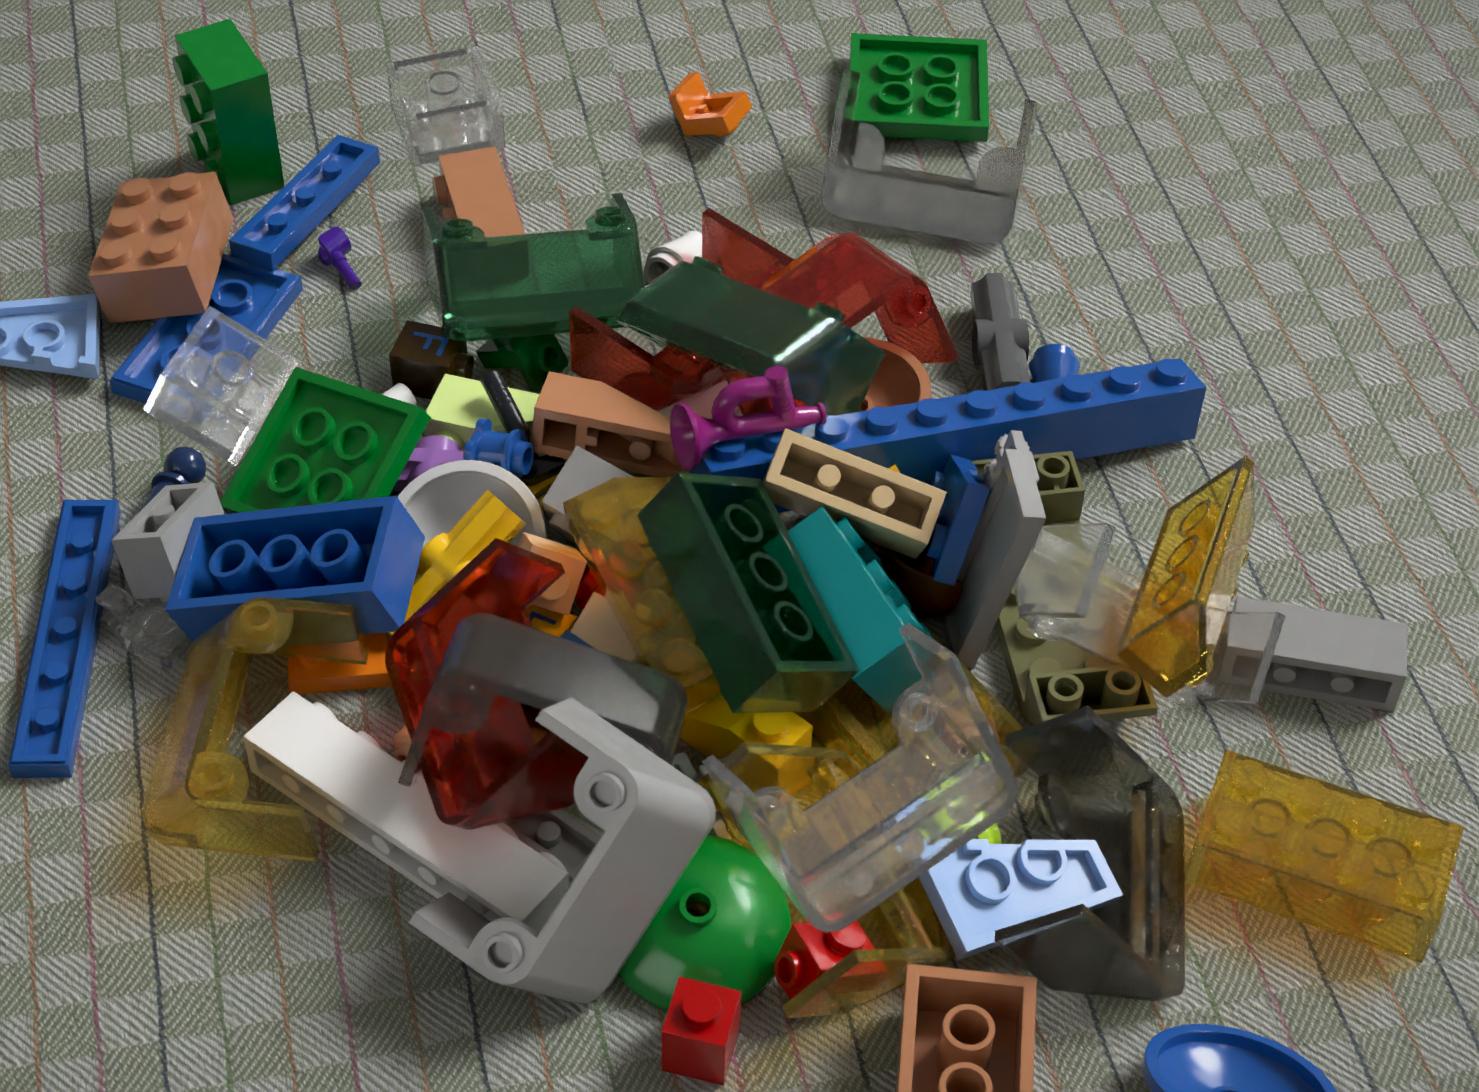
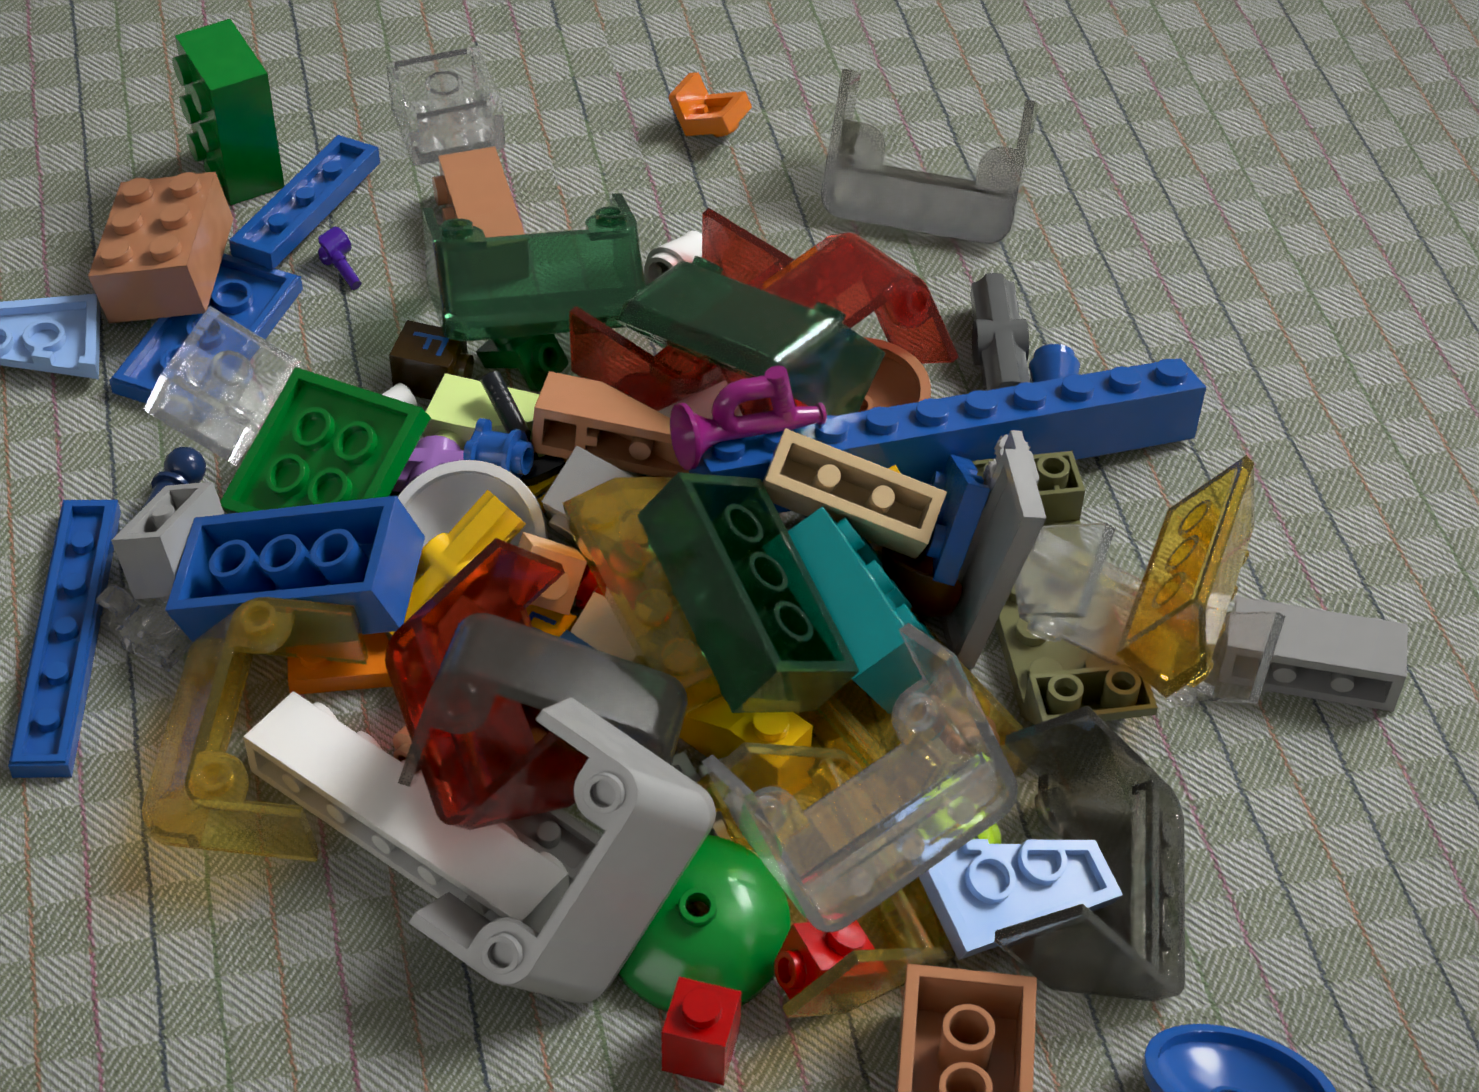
(922, 86): green plate -> none
(1324, 855): clear yellow brick -> none

